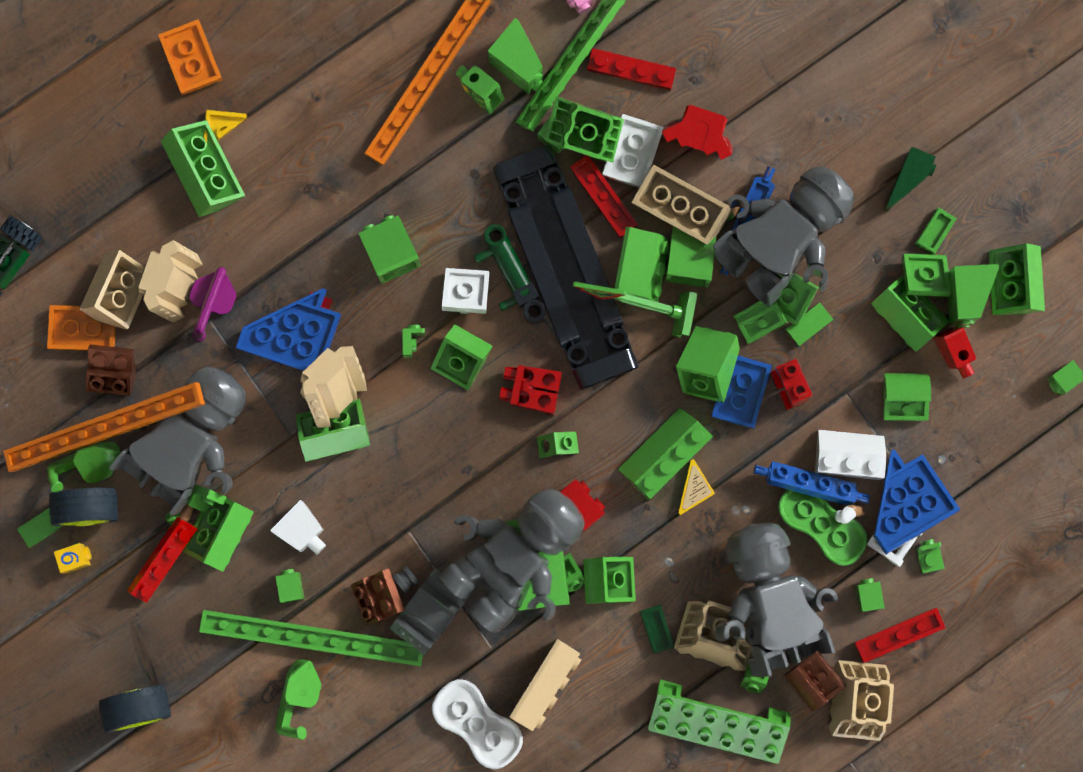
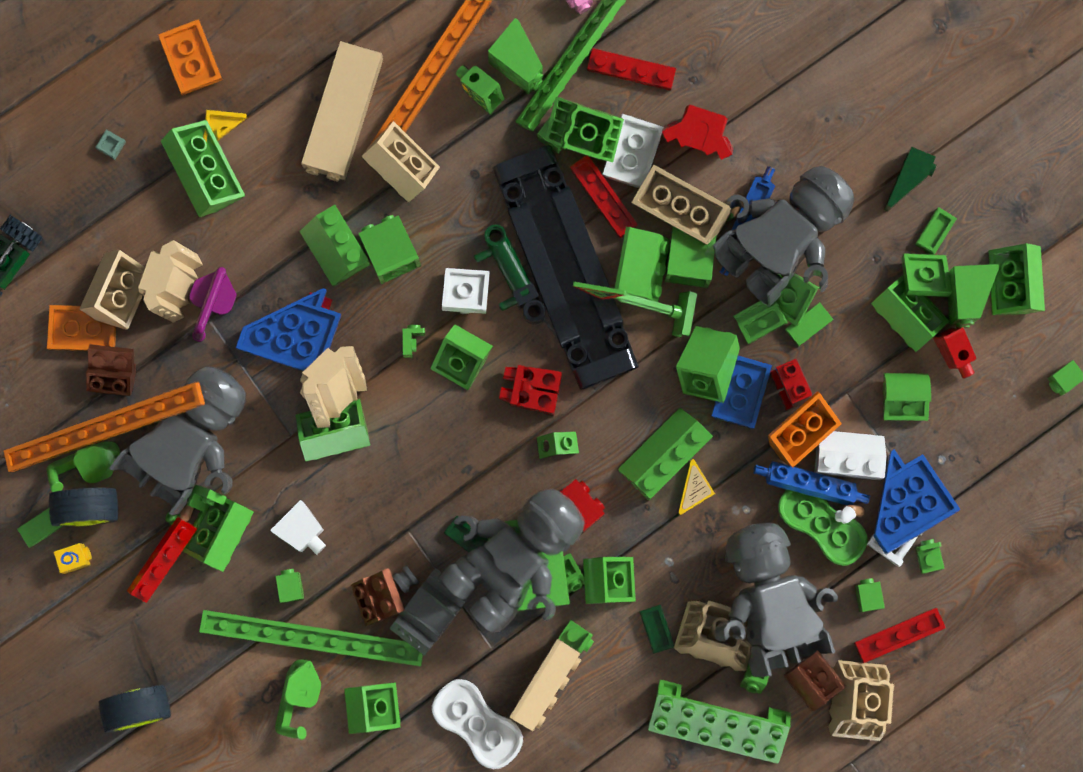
(110, 144): none -> sand green tile
(334, 246): none -> bright green slope
(342, 111): none -> tan brick
(372, 708): none -> bright green slope
(400, 162): none -> tan slope
(457, 533): none -> dark green tile
(576, 637): none -> bright green bracket
(803, 430): none -> orange slope

